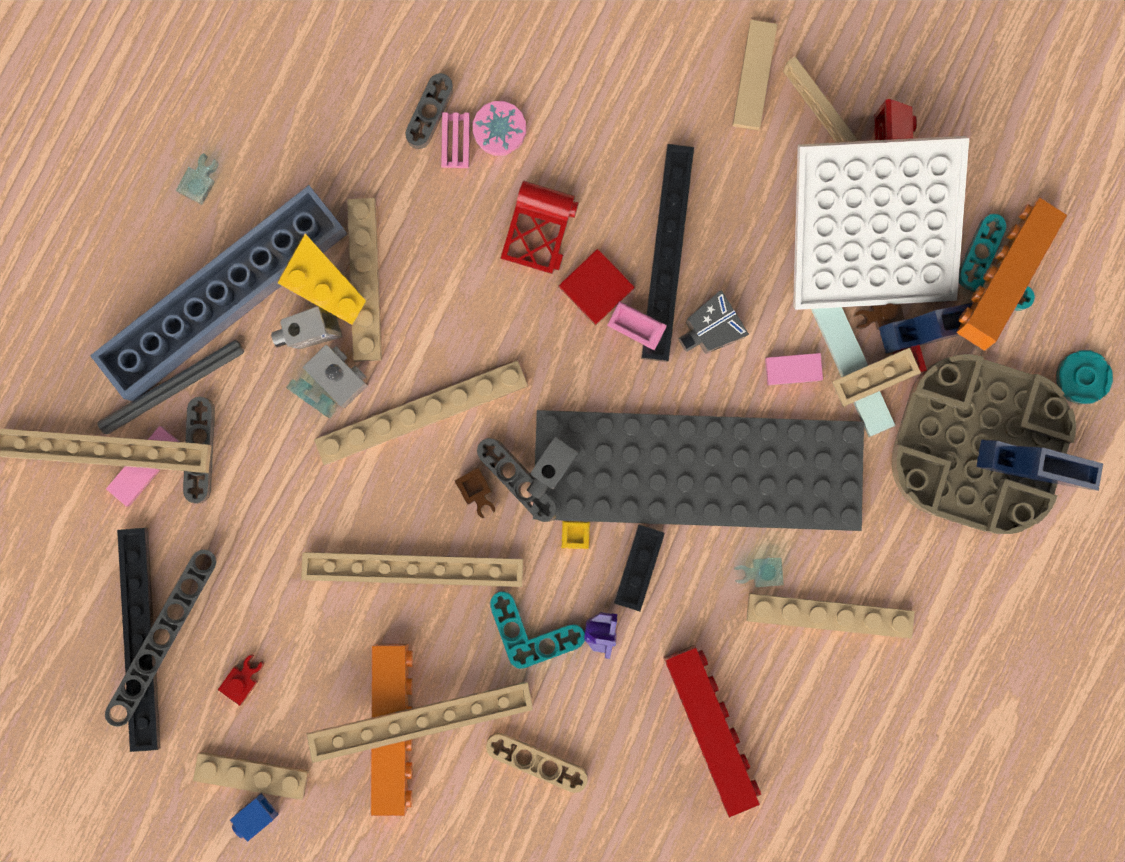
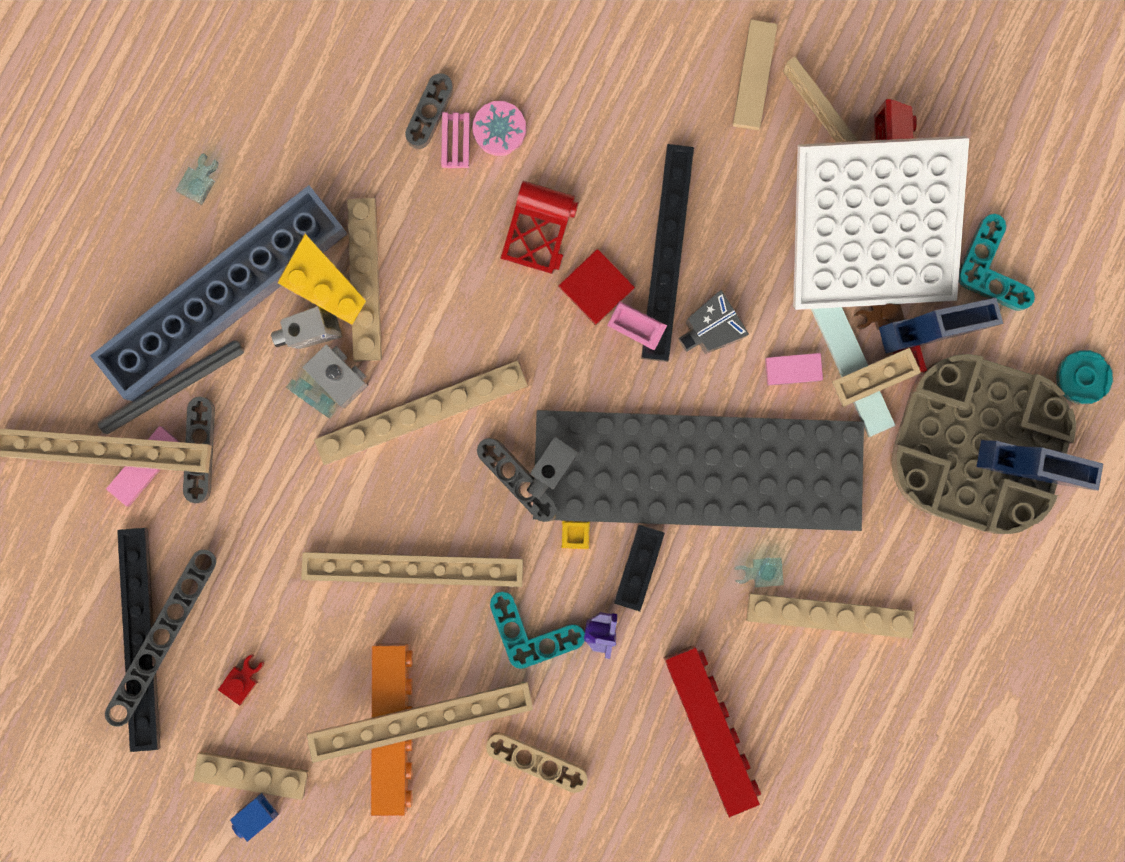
(474, 488): reddish brown plate -> none
(1011, 273): orange brick -> none

